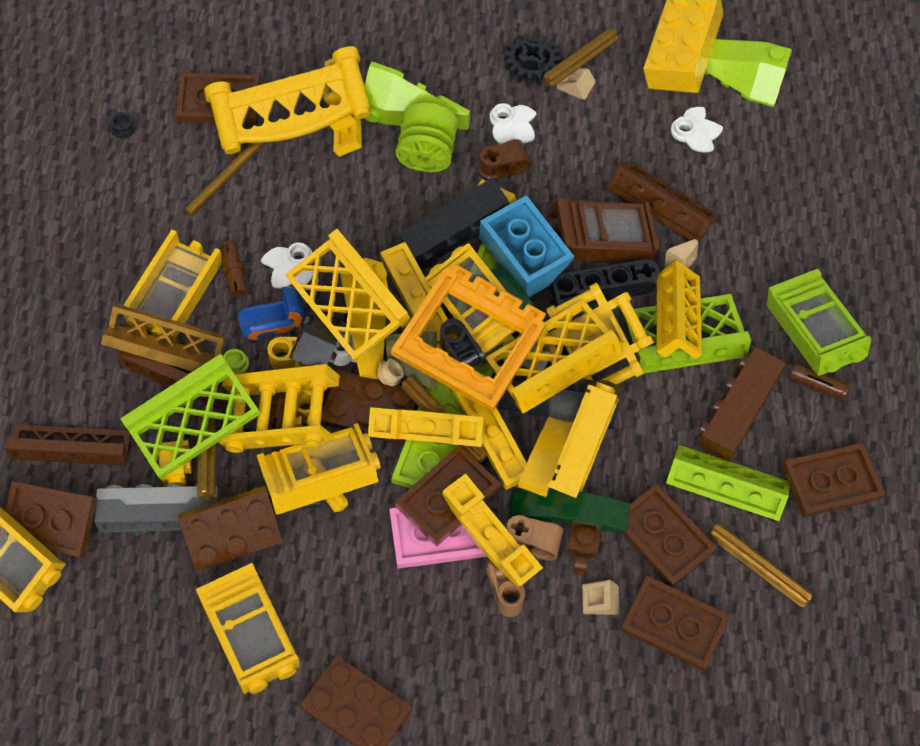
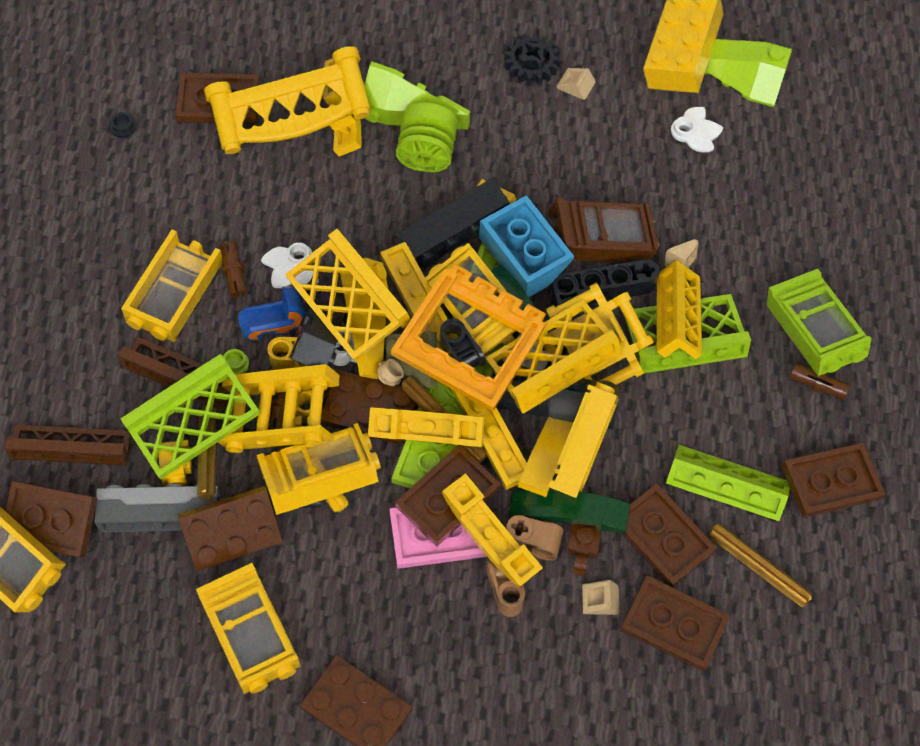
(156, 347): pearl gold fence -> none
(222, 178): pearl gold bar -> none
(507, 158): reddish brown piece -> none
(515, 125): white plate -> none
(580, 58): pearl gold axle -> none
(665, 201): reddish brown fence -> none
(741, 405): reddish brown brick -> none

